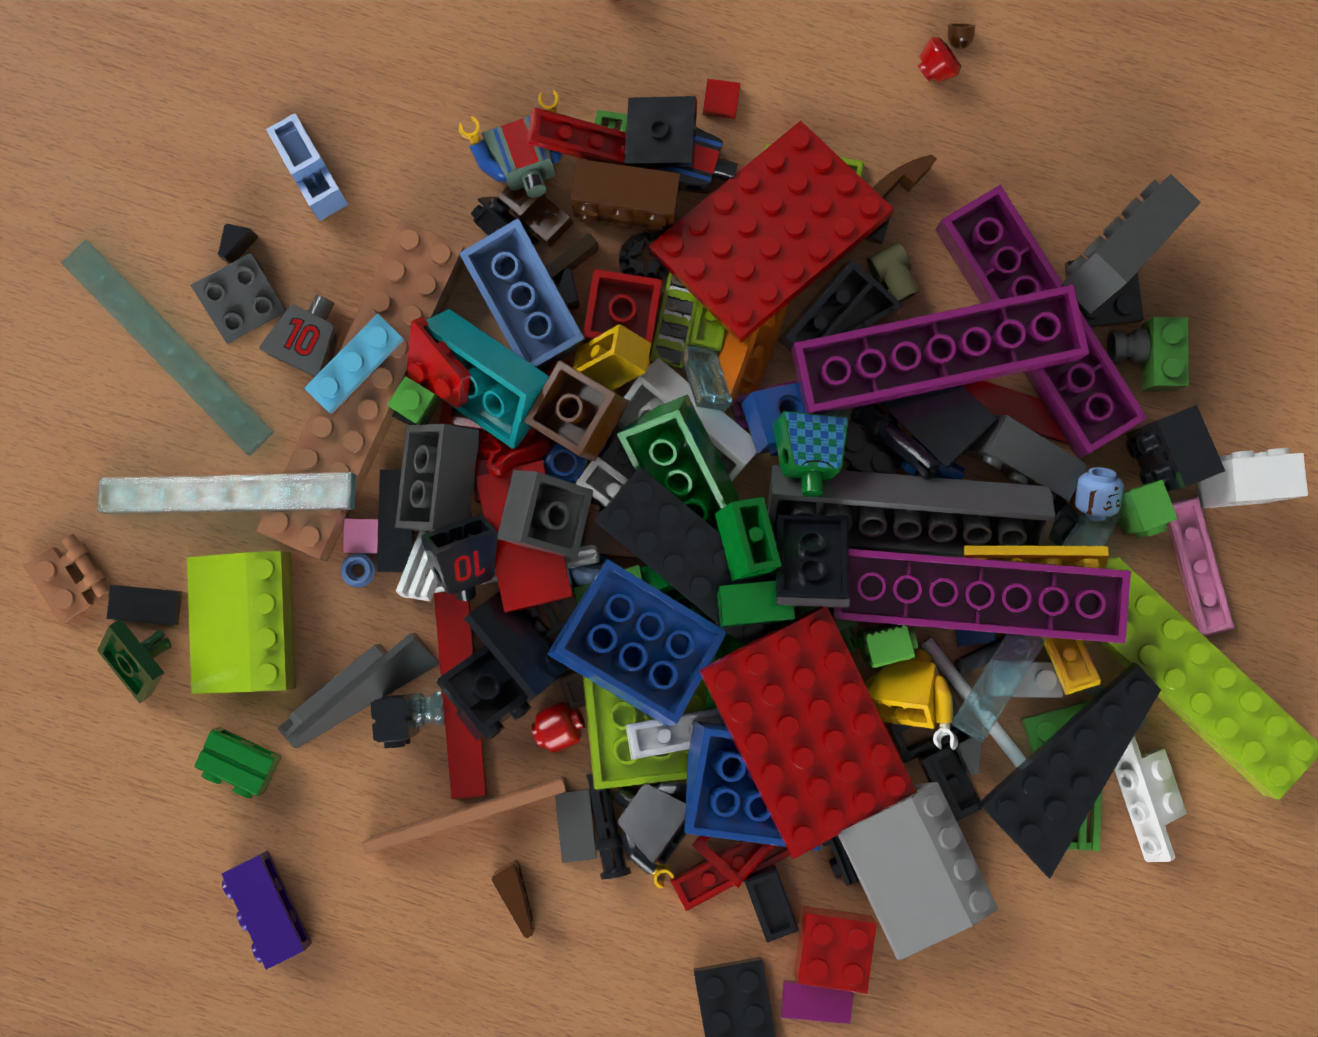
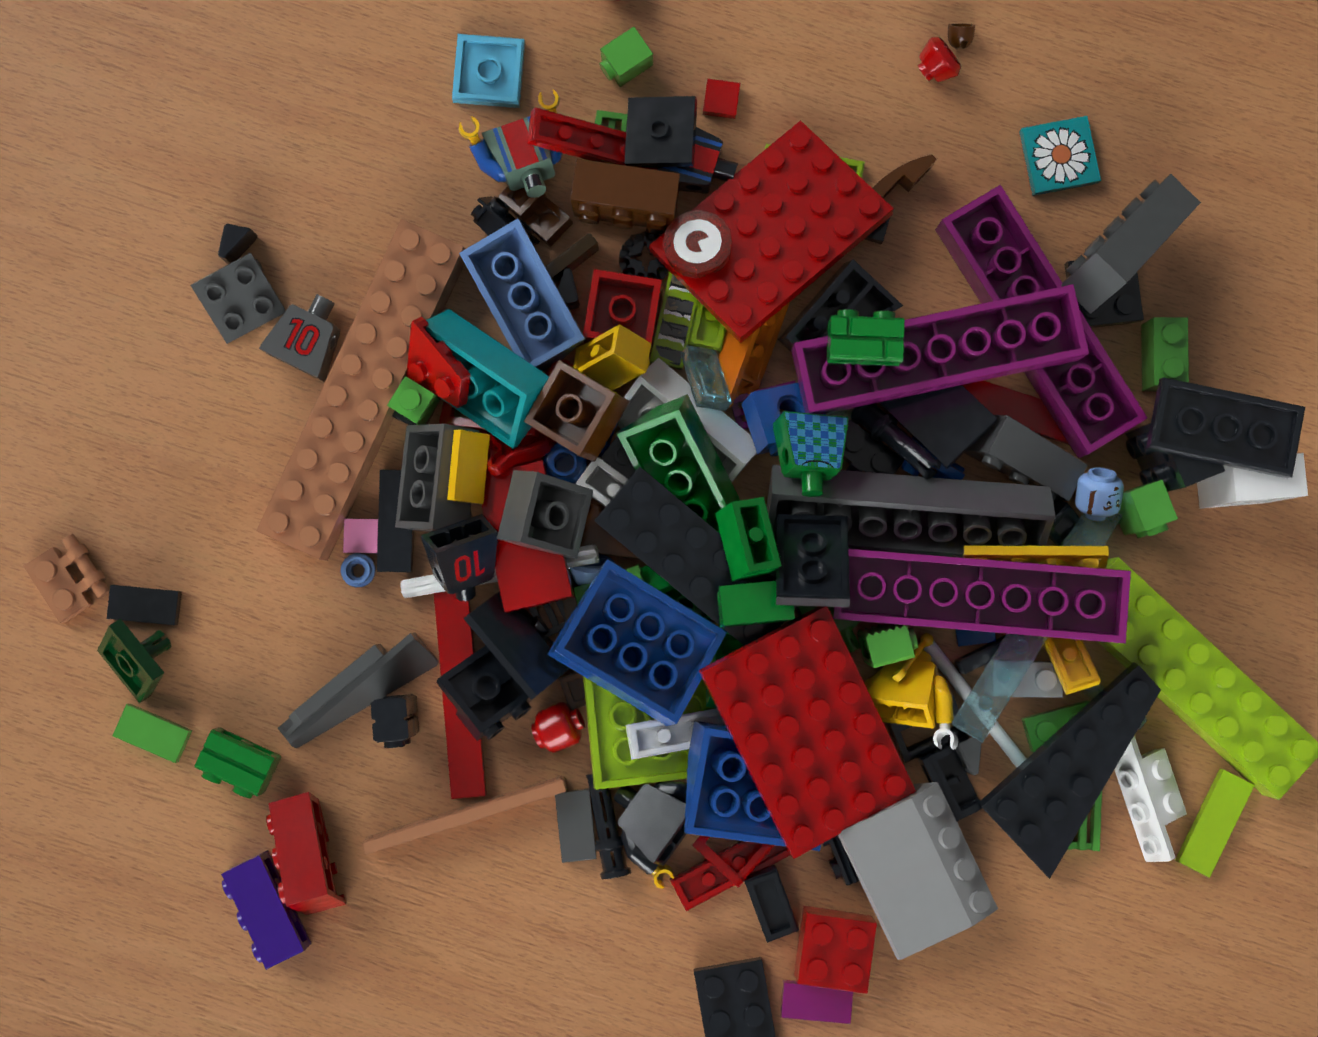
(152, 733): none -> bright green tile
(167, 347): clear light blue tile -> none
(227, 493): clear light blue tile -> none
(241, 622): lime slope -> none
(303, 854): none -> red wedge
(307, 167): medium blue slope -> none
(354, 364): medium azure plate -> none
(414, 573): white tile -> none
(428, 709): clear light blue wheel -> none
(468, 467): none -> yellow tile
(488, 70): none -> medium azure tile
(512, 890): reddish brown slope -> none
(625, 57): none -> bright green brick
(697, 243): none -> clear red tile
(865, 339): none -> green brick
(892, 269): olive piece -> none
(925, 641): none -> yellow hinge
(1060, 155): none -> tile
(1129, 346): dark grey wheel -> none
(1199, 568): bright pink tile -> none
(1214, 822): none -> lime tile
(1225, 428): none -> black tile

